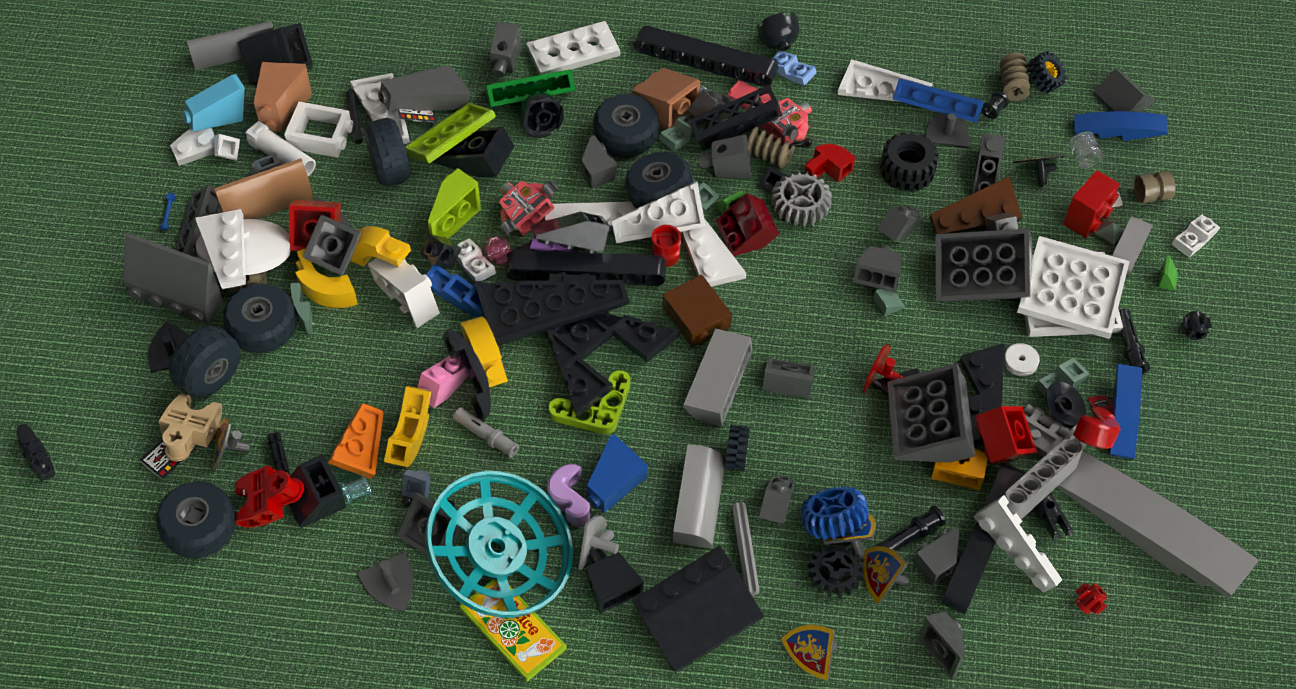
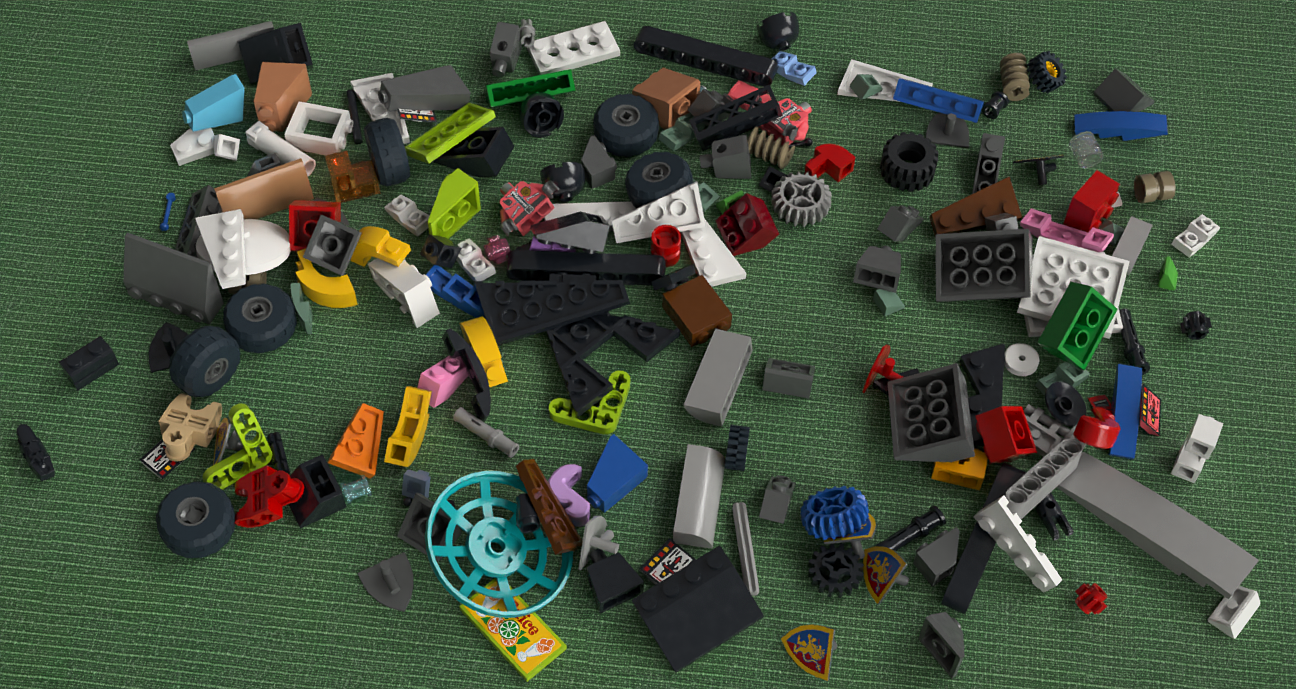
(89, 363): none -> black brick
(247, 455): none -> lime beam
(351, 180): none -> clear orange brick
(408, 215): none -> white slope
(526, 515): none -> black cone
(527, 33): none -> light grey axle
(551, 514): none -> reddish brown wing
(569, 179): none -> black cylinder
(666, 562): none -> piece
(674, 278): none -> black plate
(865, 86): none -> sand green slope
(1041, 225): none -> bright pink slope
(1077, 325): none -> green slope
(1150, 411): none -> piece
(1197, 448): none -> white arch
(1235, 612): none -> white slope

